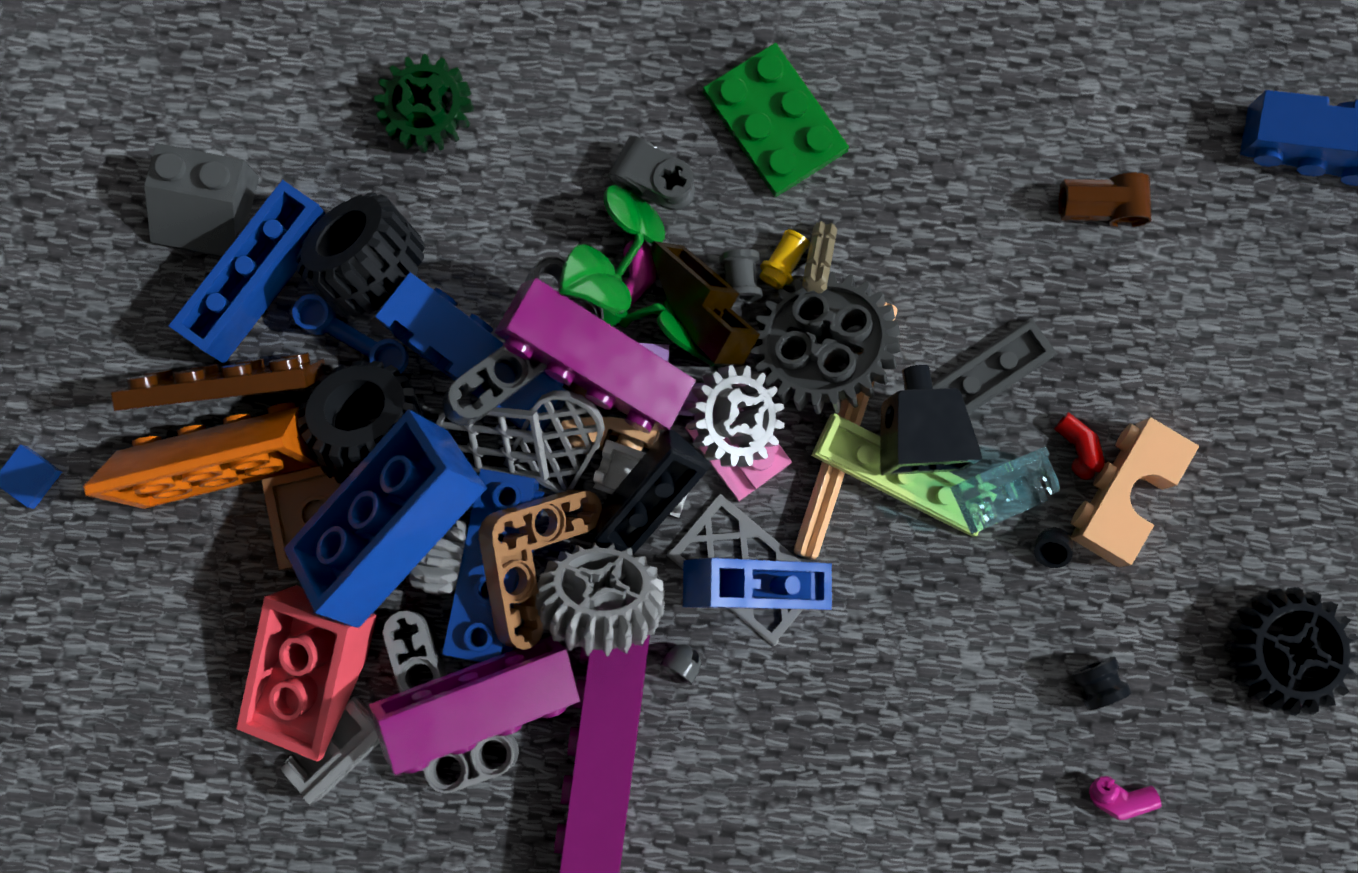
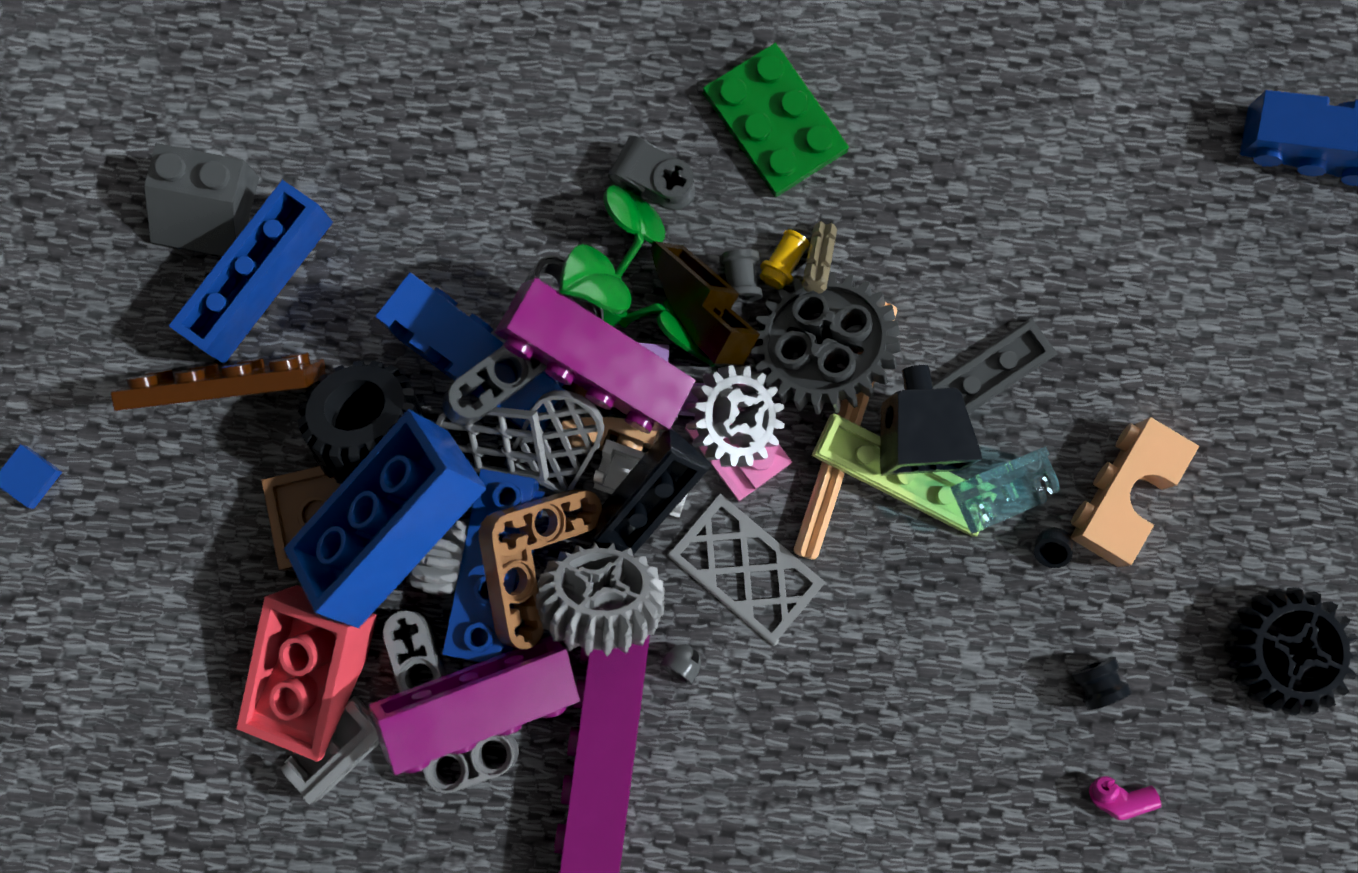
(204, 459): orange slope -> none
(318, 318): blue bar -> none
(360, 254): black tyre -> none
(429, 84): dark green gear -> none
(641, 271): dark pink arm -> none
(756, 584): blue slope -> none
(1087, 446): red arm -> none
(1116, 200): reddish brown piece -> none

